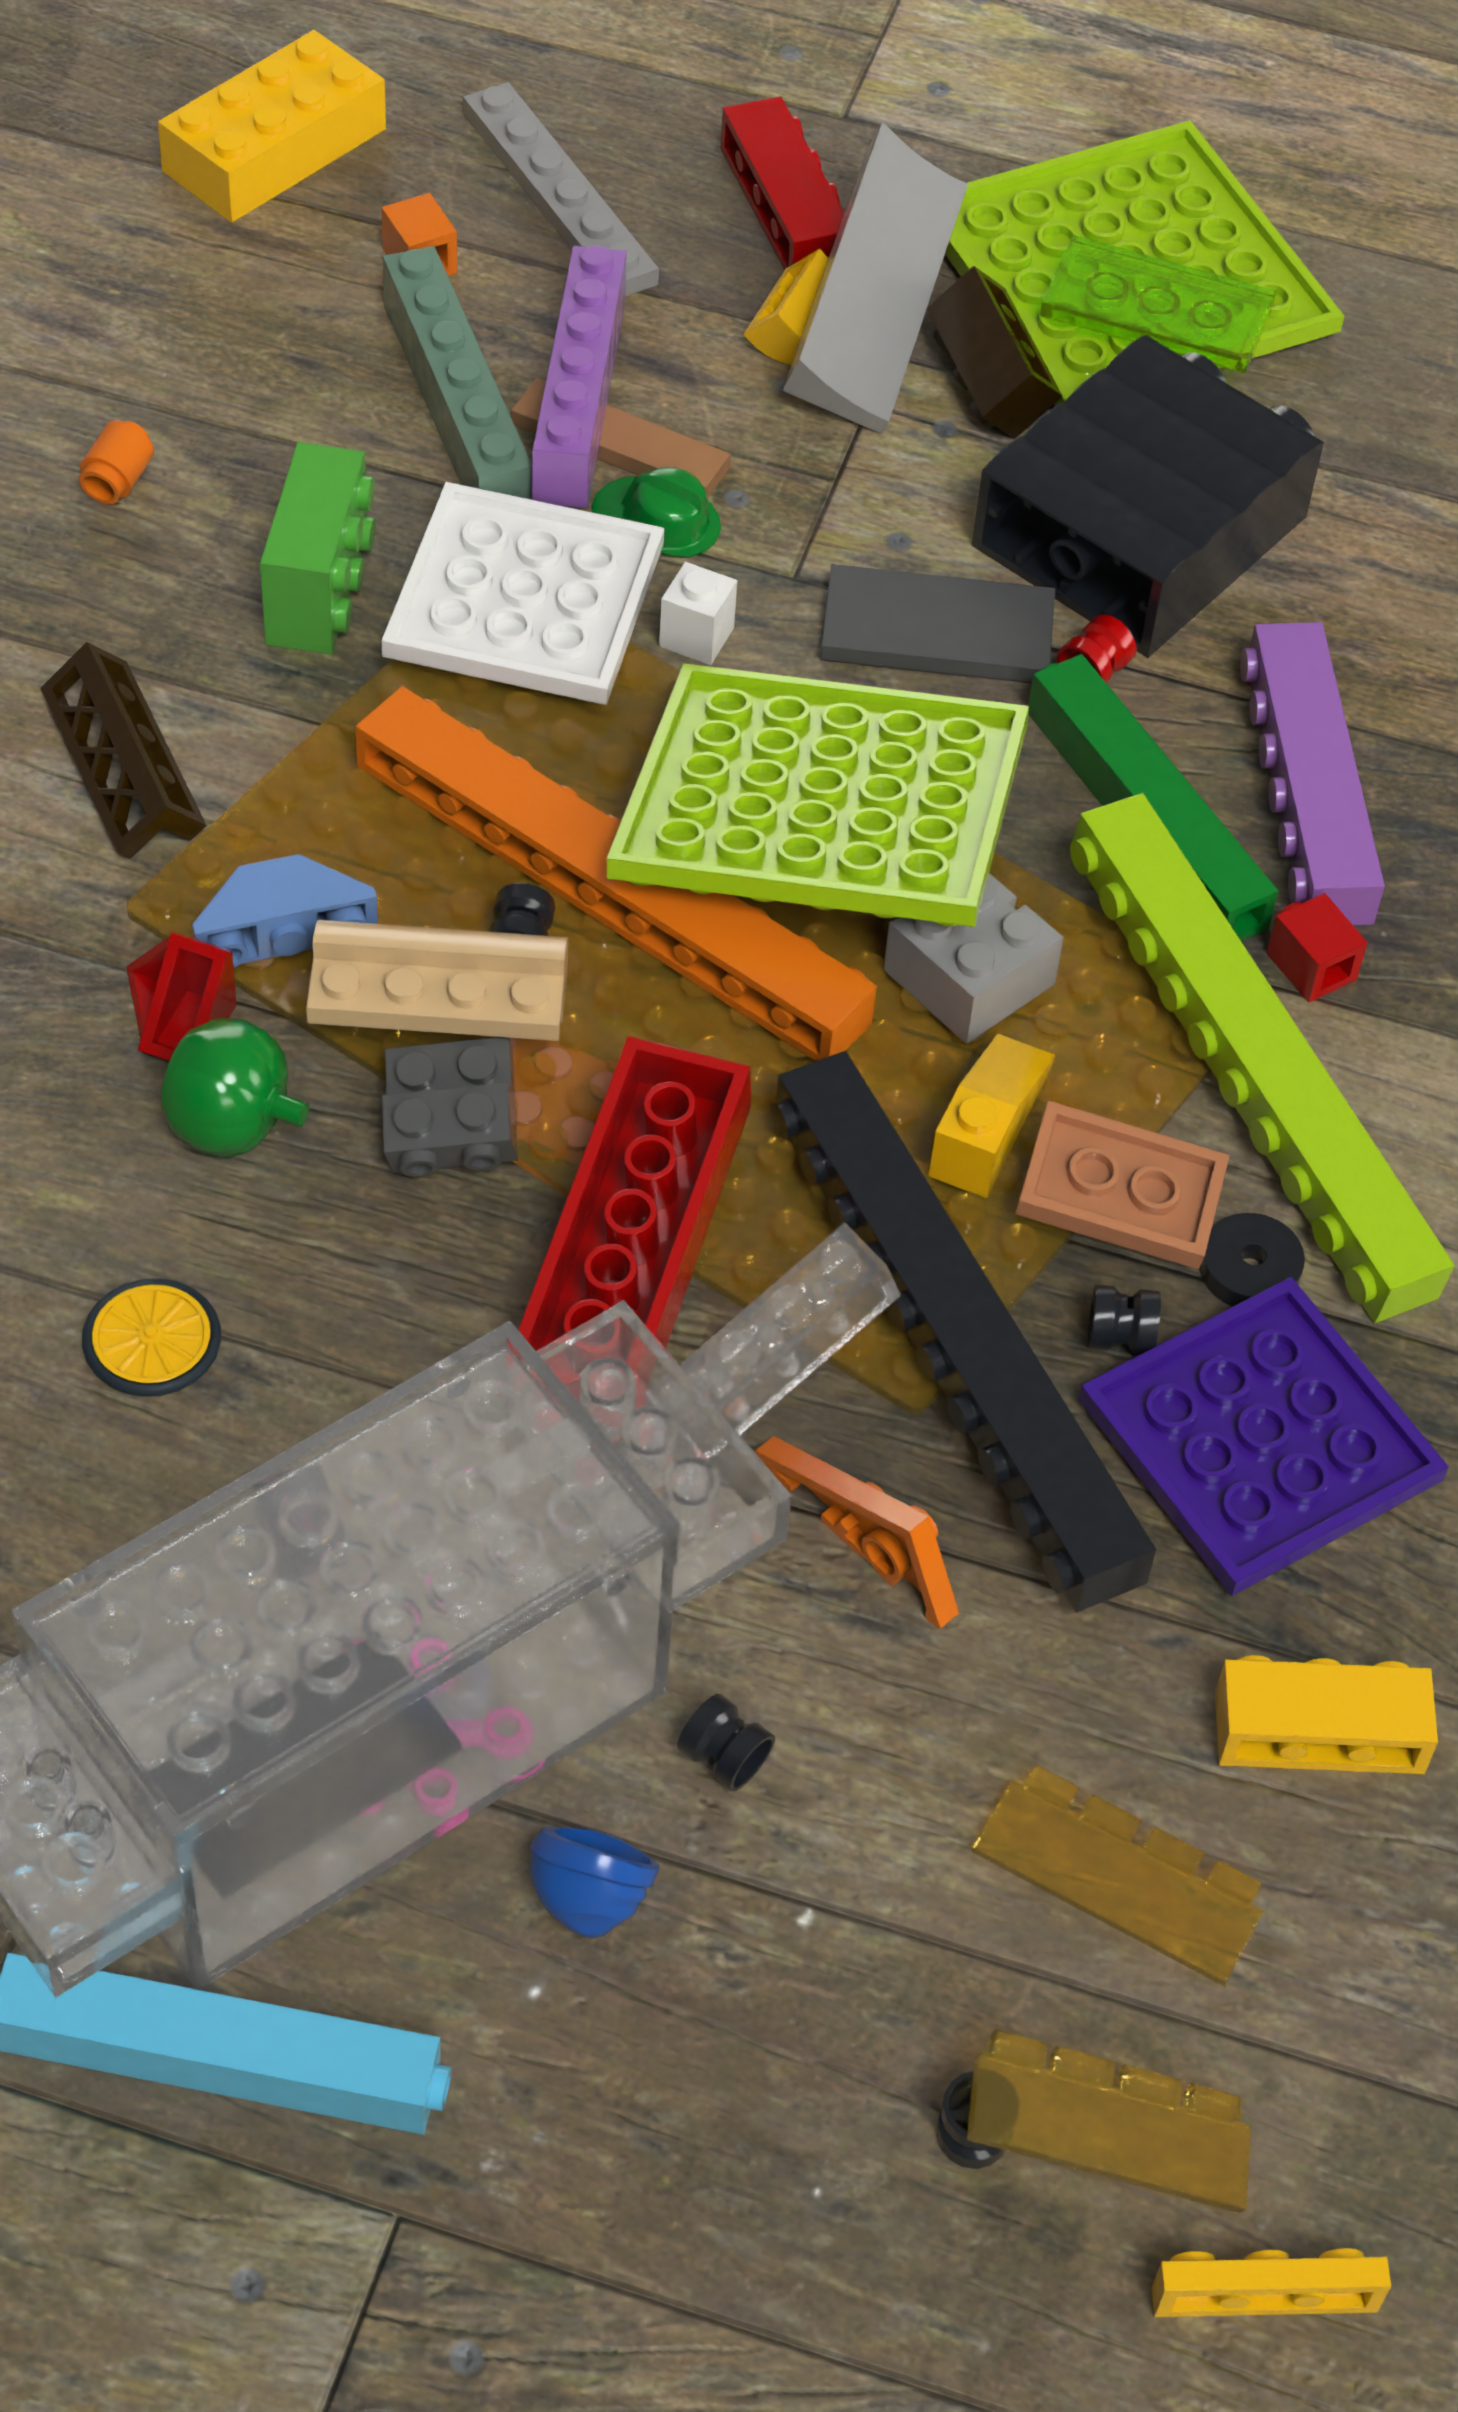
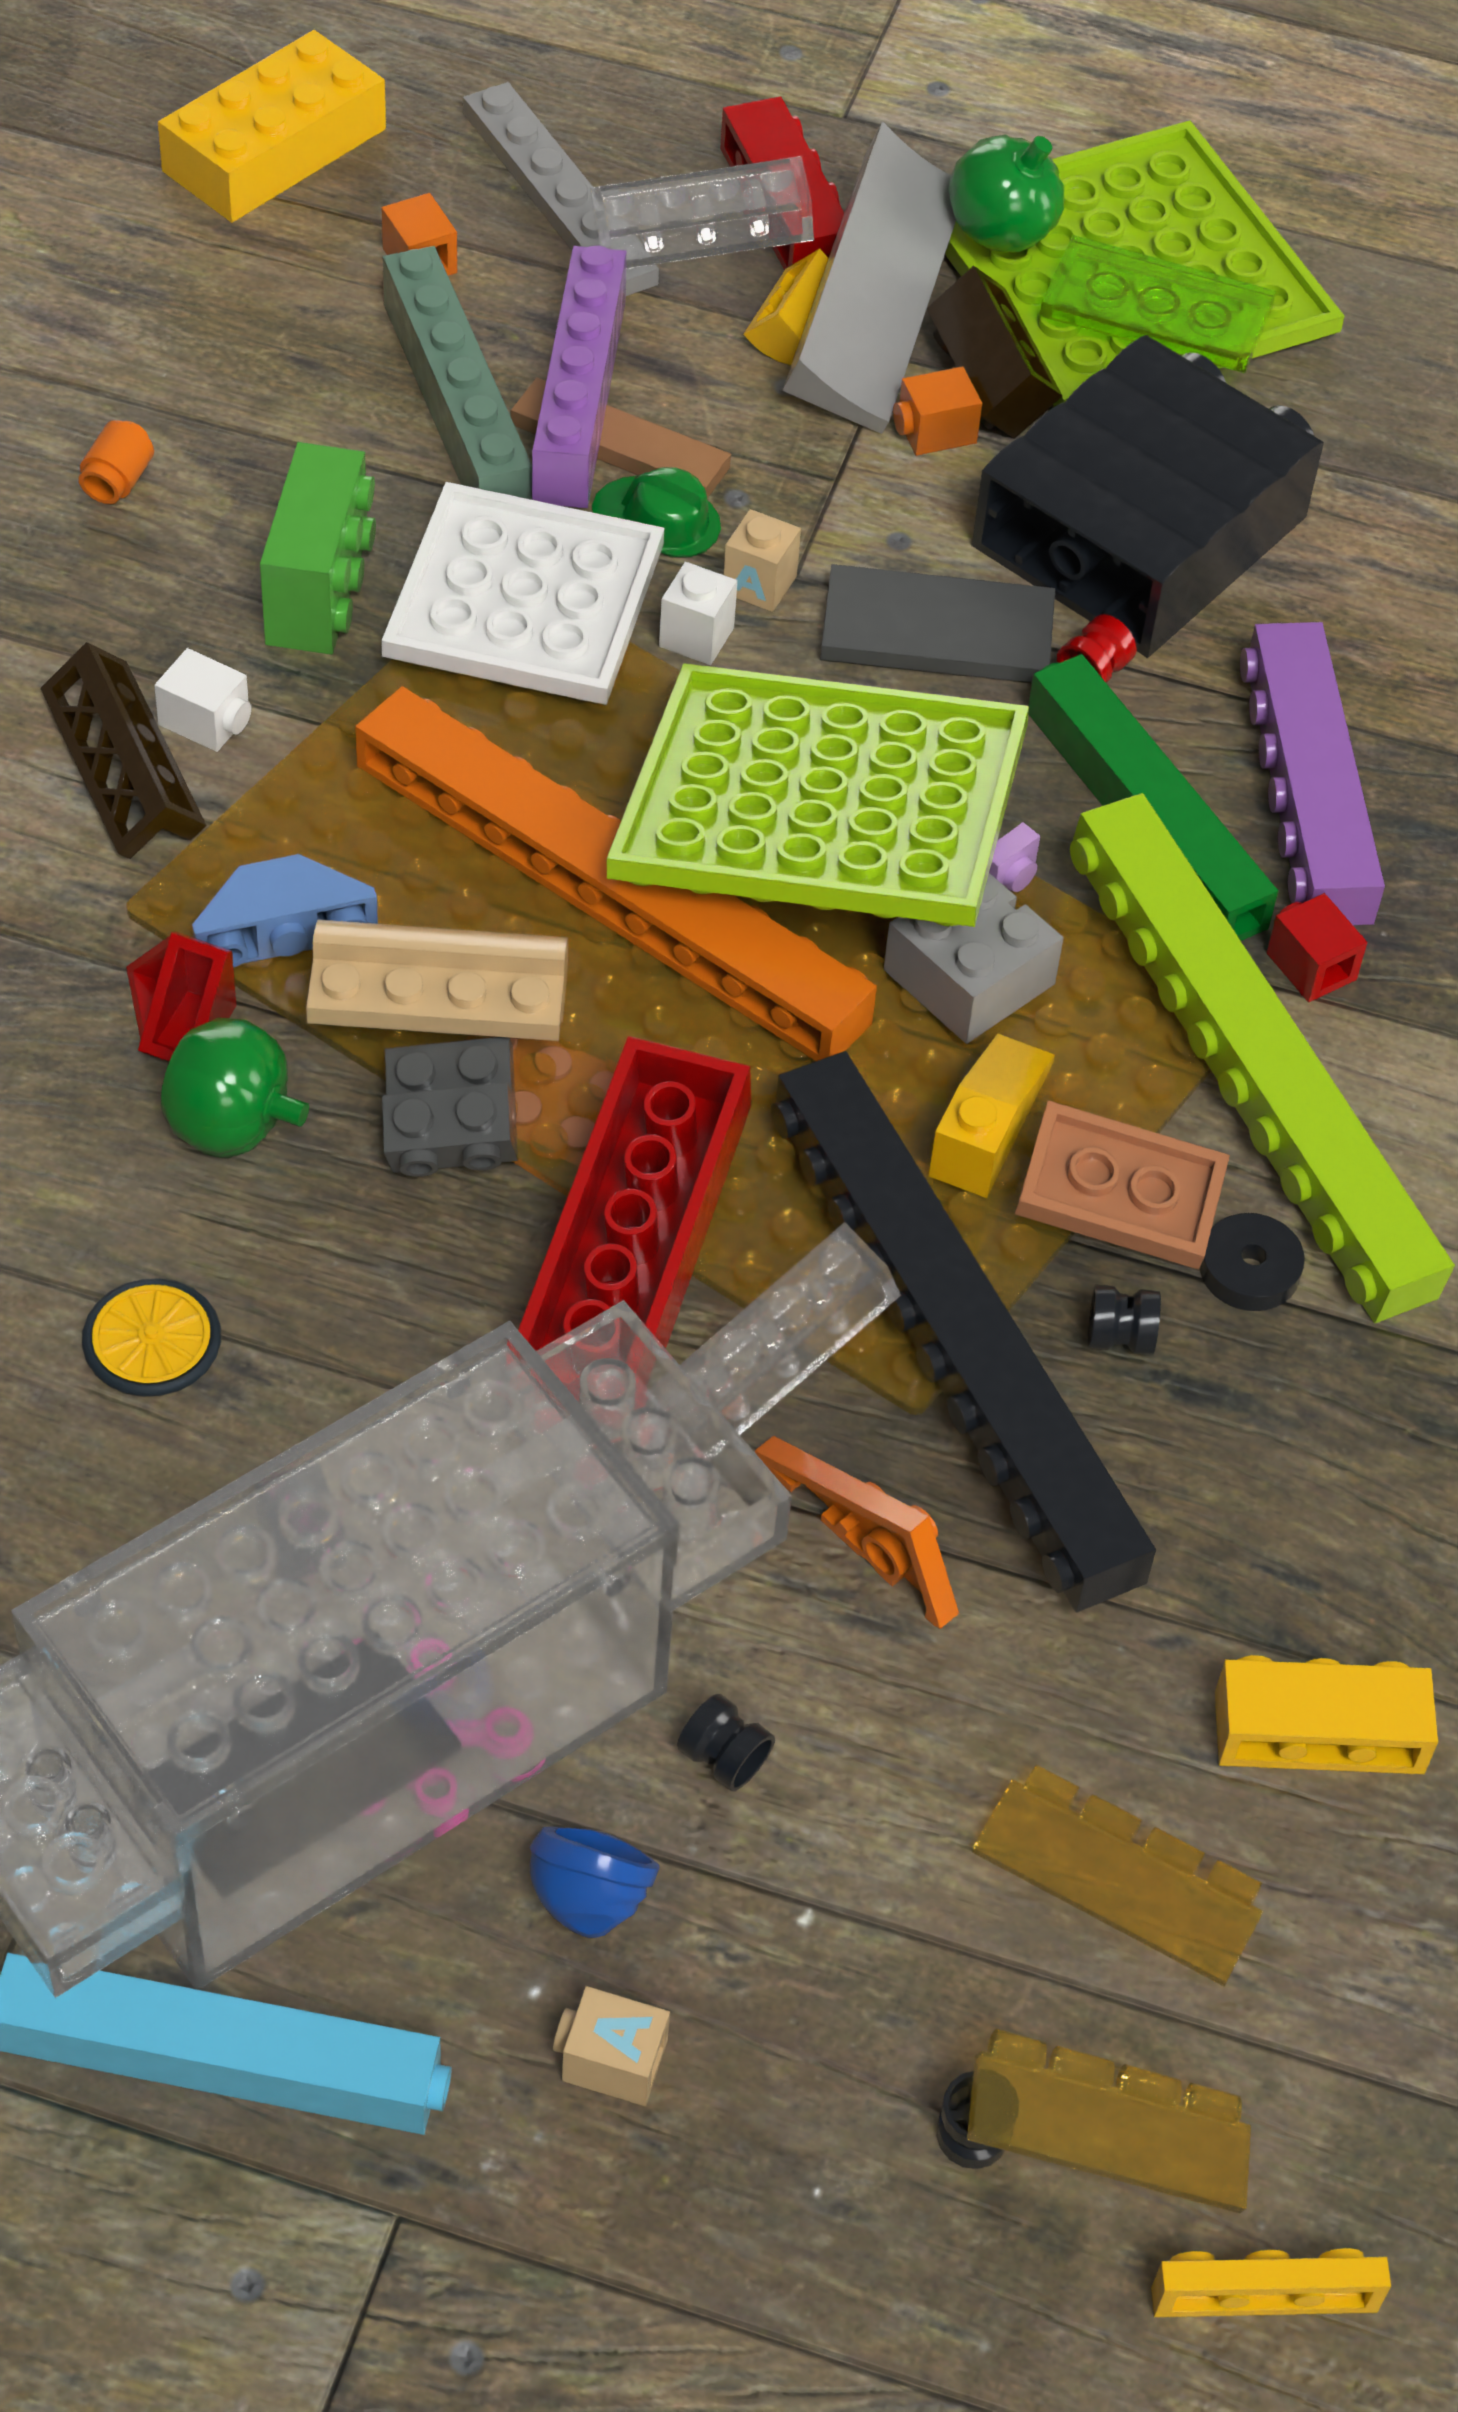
(202, 700): none -> white brick
(523, 910): black wheel -> none
(612, 2045): none -> tan brick
(705, 212): none -> clear brick
(762, 559): none -> tan brick
(938, 411): none -> orange brick
(1007, 192): none -> green piece
(1016, 858): none -> lavender plate
(1262, 1435): dark purple plate -> none

